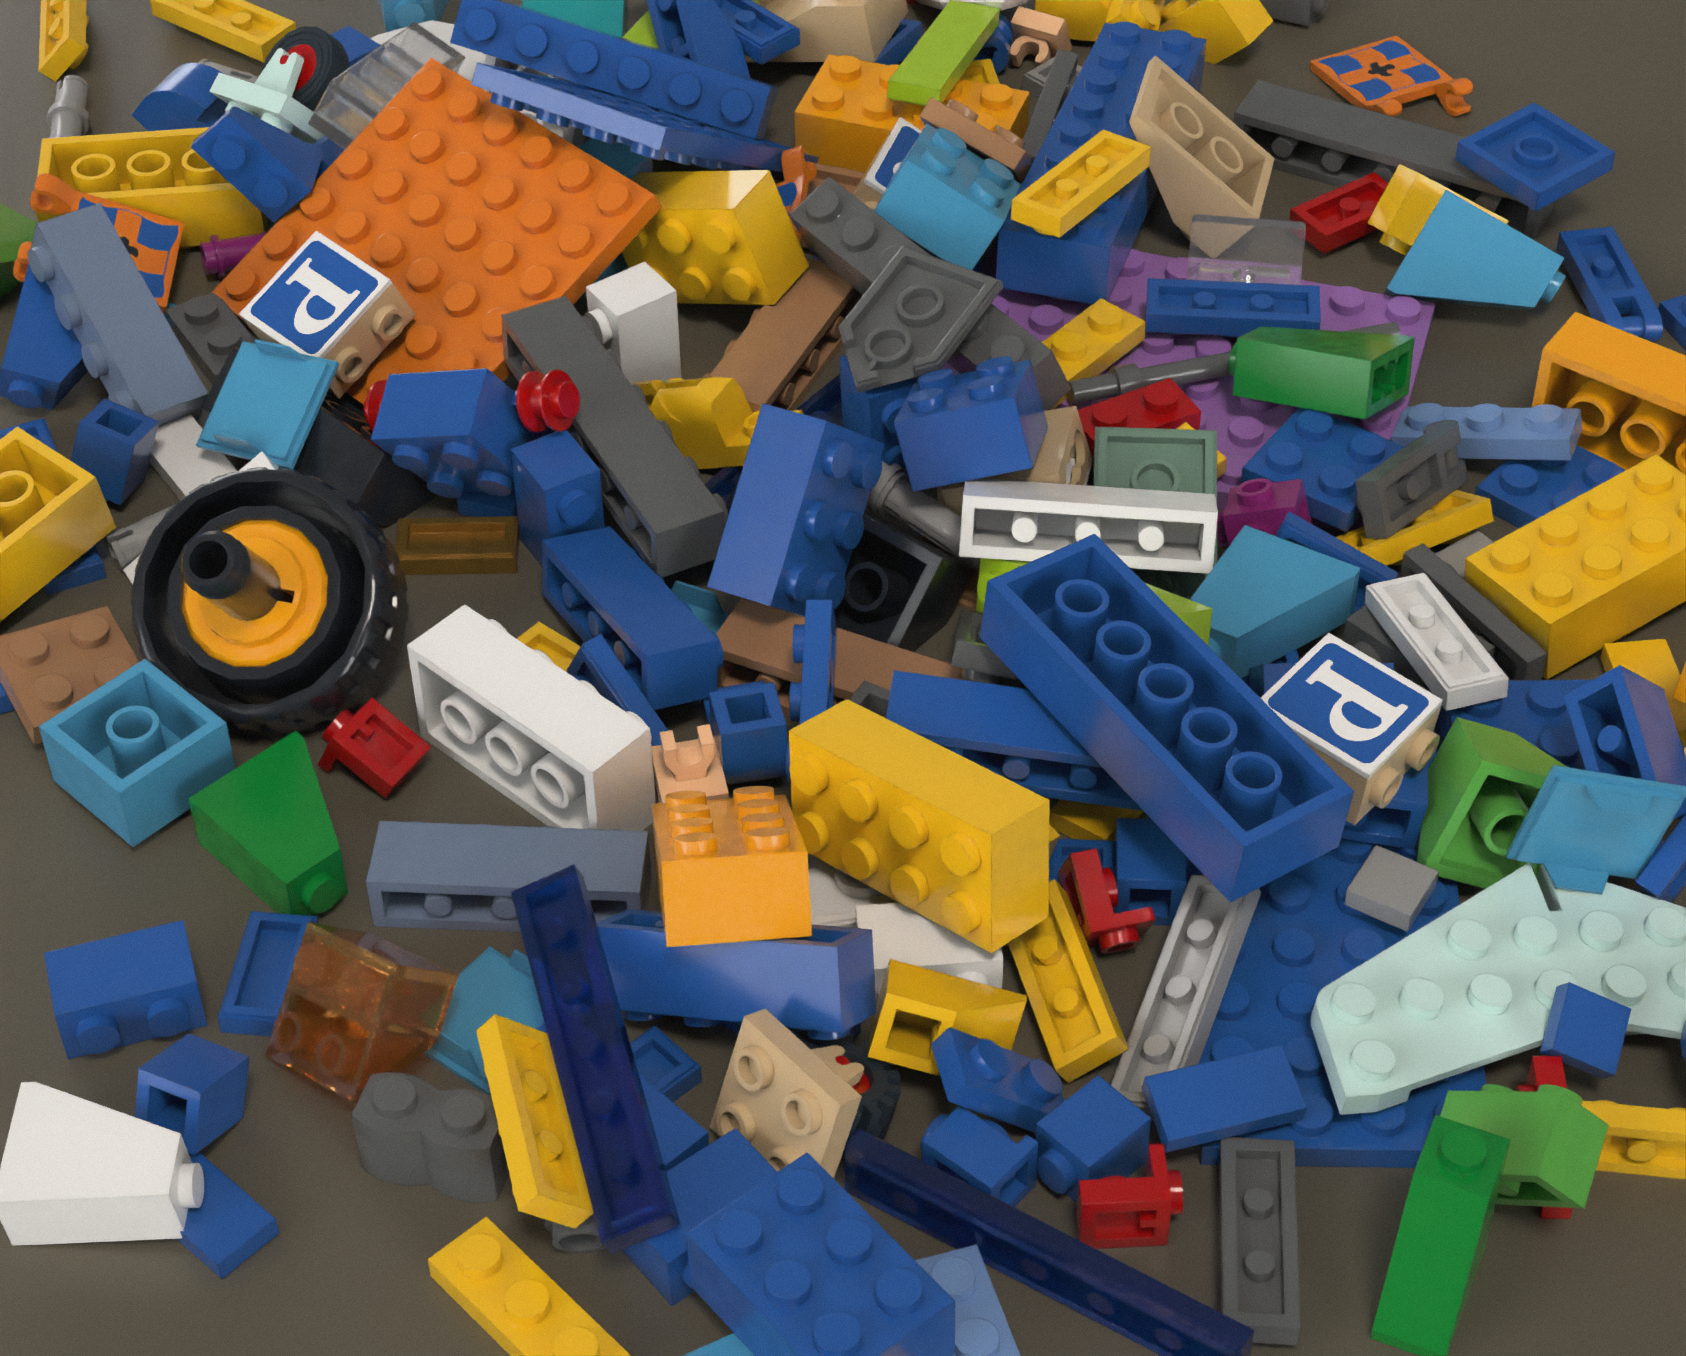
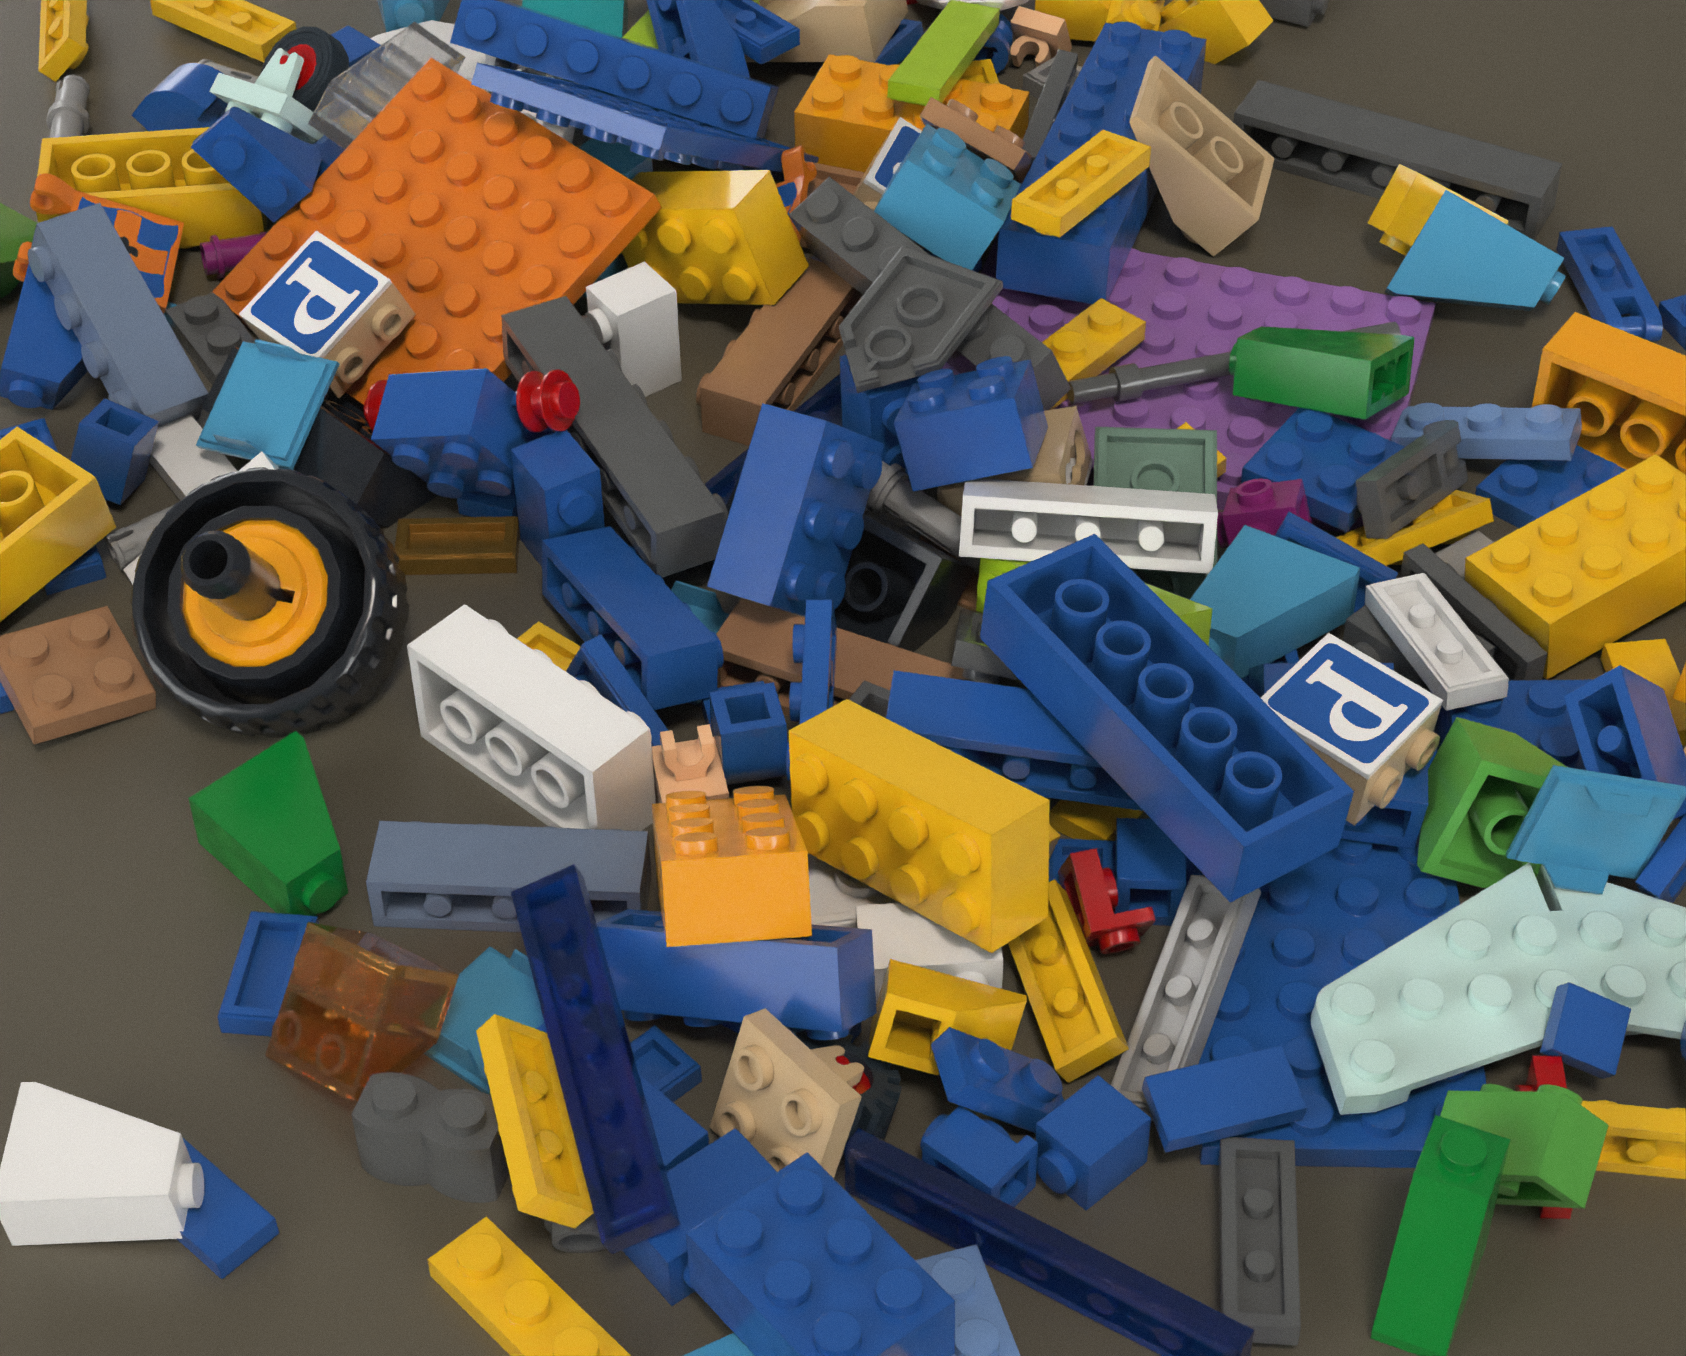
(124, 989): blue brick -> none
(137, 751): dark azure brick -> none
(193, 1090): blue brick -> none
(373, 747): red bracket -> none
(705, 418): yellow plate -> none
(1130, 1210): red bracket -> none
(1152, 406): red plate -> none
(1228, 307): blue plate -> none
(1246, 250): clear panel -> none
(1341, 213): red plate -> none
(1390, 74): orange flag -> none
(1391, 888): light grey tile -> none
(1534, 156): blue plate -> none

